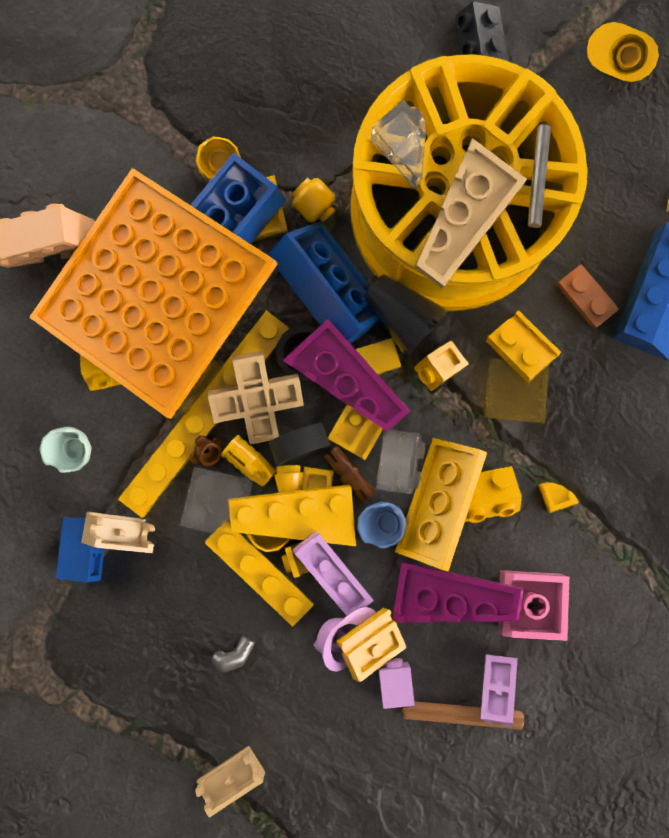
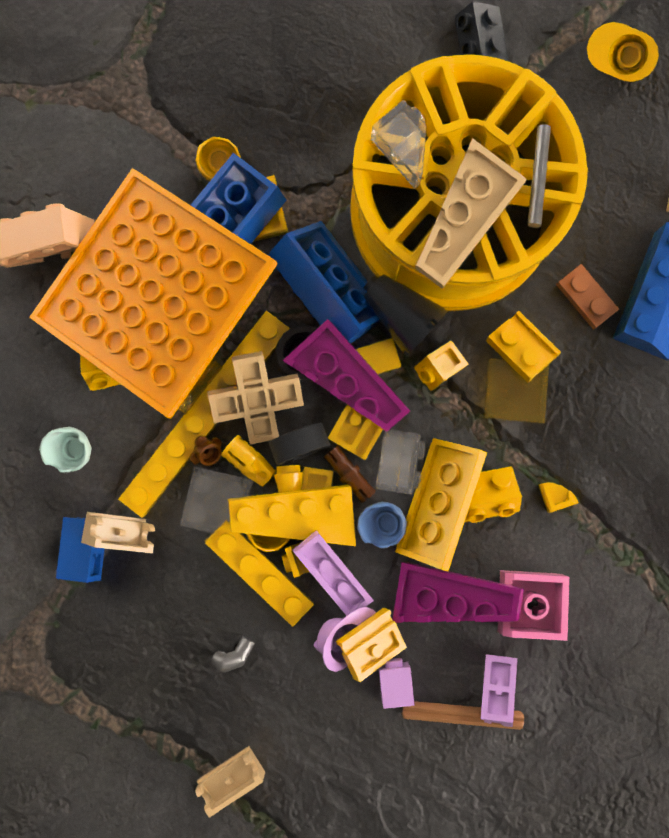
(313, 200): yellow head -> none

